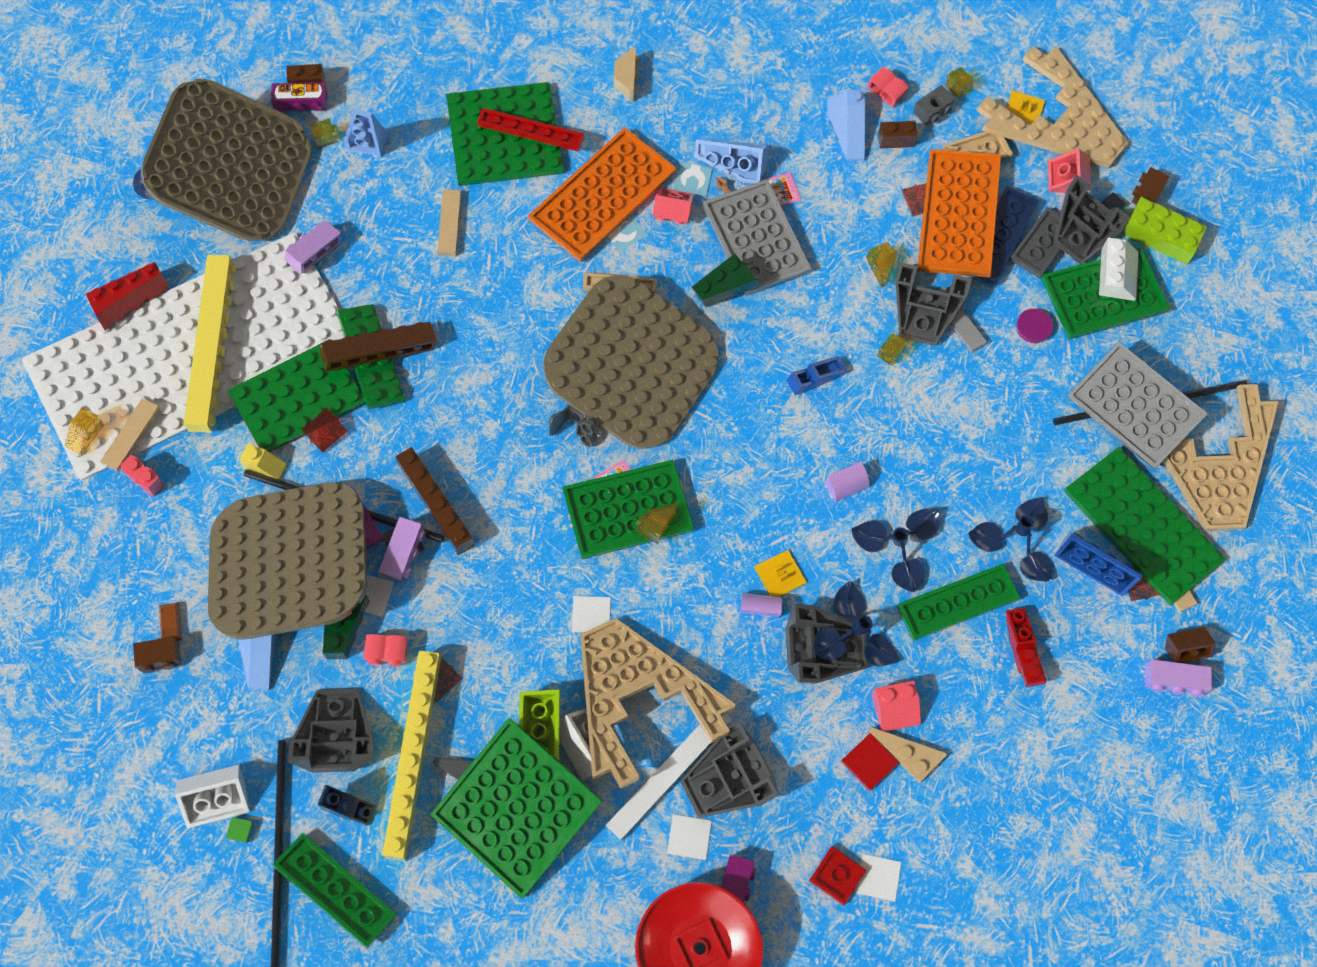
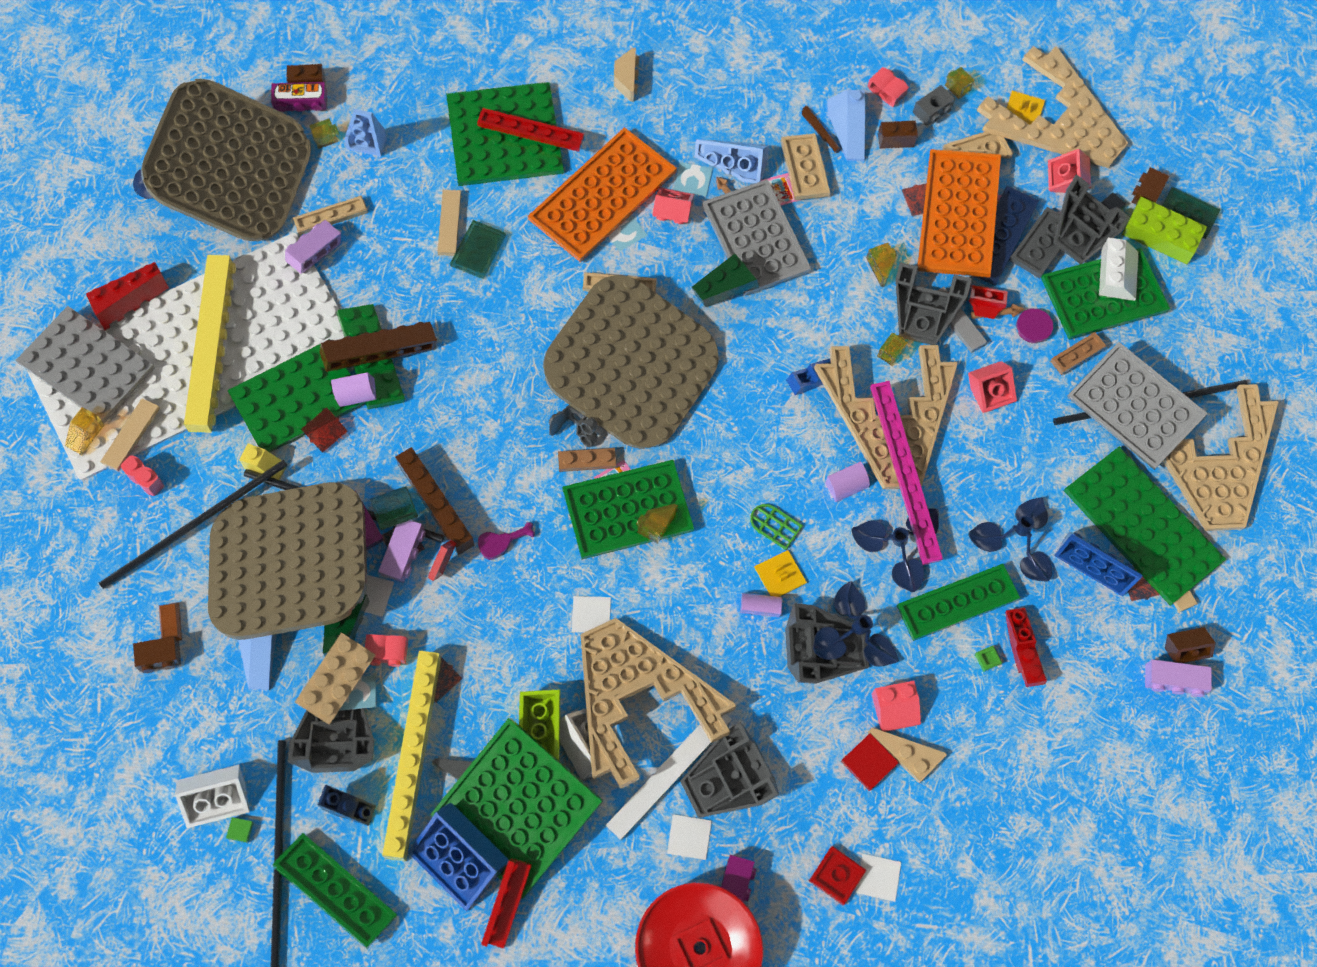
(85, 364): none -> light grey plate
(192, 524): none -> black piece
(332, 214): none -> tan tile
(335, 678): none -> tan plate
(354, 389): none -> lavender brick
(362, 695): none -> medium azure sticker
(393, 508): none -> tile
(441, 560): none -> tile
(458, 856): none -> blue slope
(478, 249): none -> clear green tile
(495, 545): none -> magenta piece
(506, 903): none -> red fence
(587, 459): none -> medium nougat plate
(782, 524): none -> bright green window
(805, 166): none -> tan plate
(813, 121): none -> reddish brown piece
(865, 426): none -> tan wing
(906, 473): none -> dark pink plate
(987, 301): none -> red slope
(988, 658): none -> bright green tile
(993, 386): none -> coral slope
(1013, 310): none -> medium nougat piece
(1078, 353): none -> medium nougat plate
(1191, 208): none -> clear green tile

